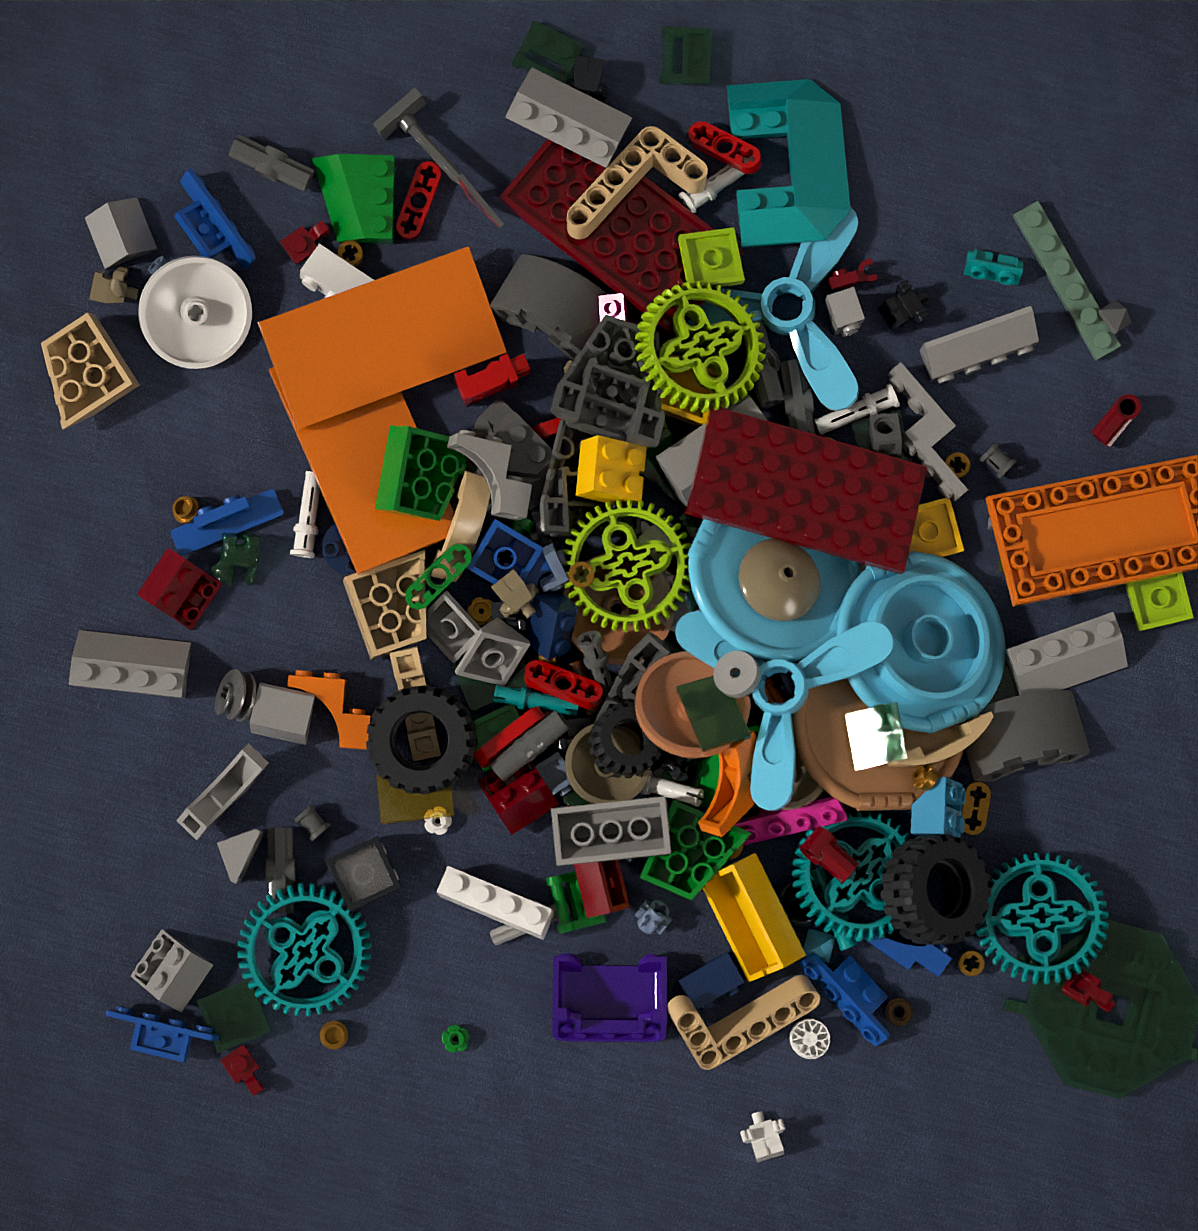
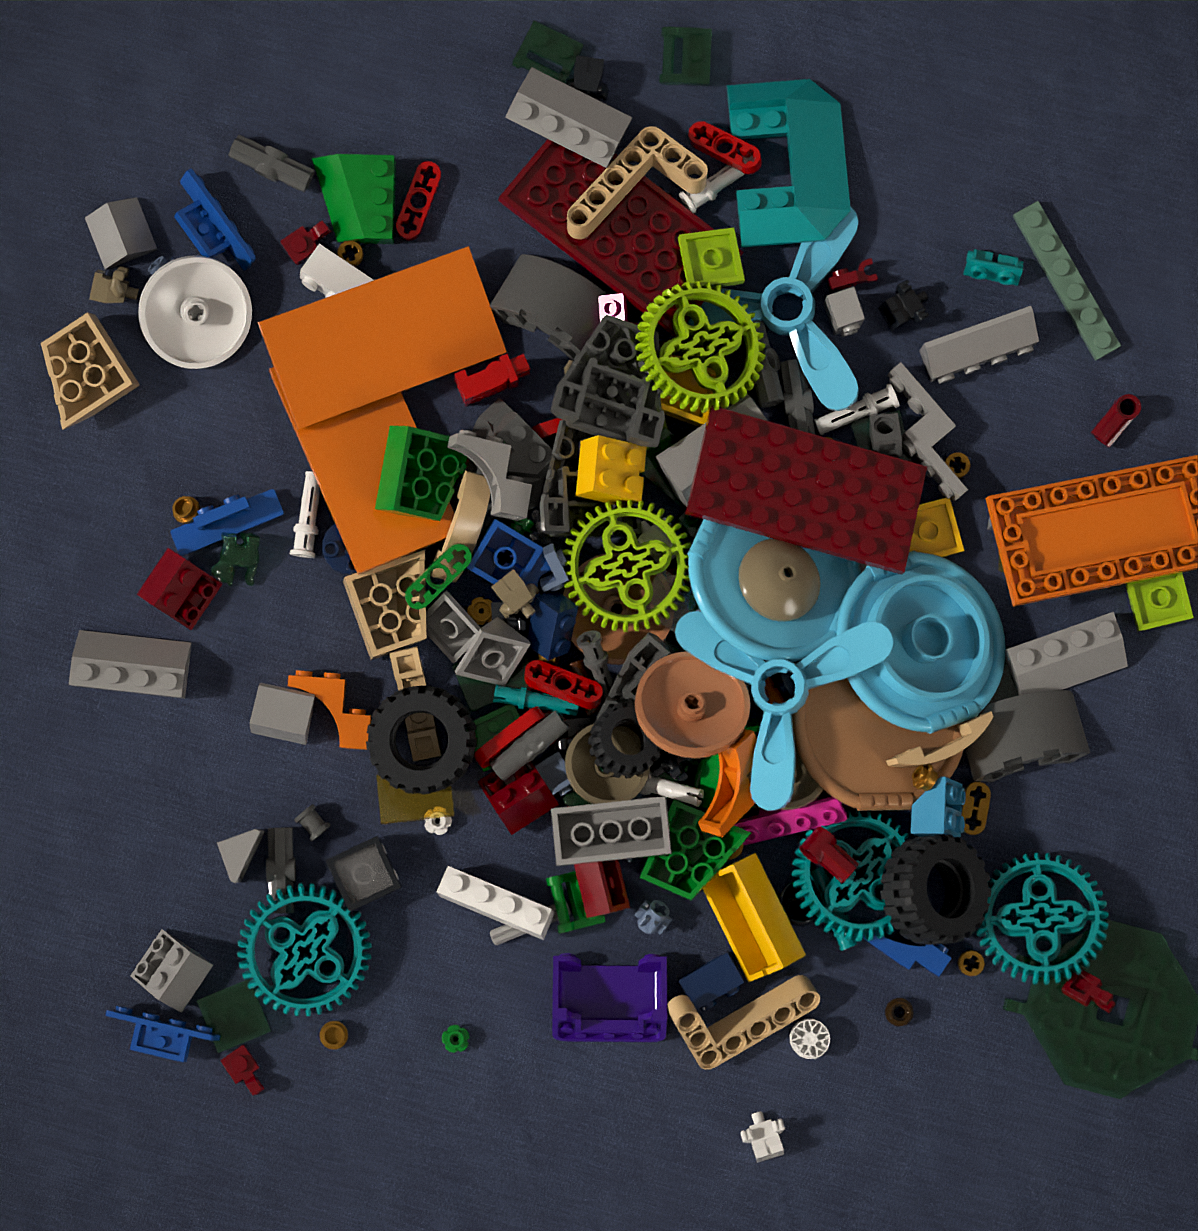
(223, 792): light grey arch -> none
(236, 695): flat silver piece -> none
(402, 117): dark grey piece -> none
(572, 571): pearl gold bush -> none
(712, 714): clear green piece -> none
(745, 682): light grey piece -> none
(820, 943): medium azure slope -> none
(852, 992): blue bracket -> none
(876, 735): hinge -> none
(998, 460): dark grey bush -> none
(1115, 316): dark grey slope -> none

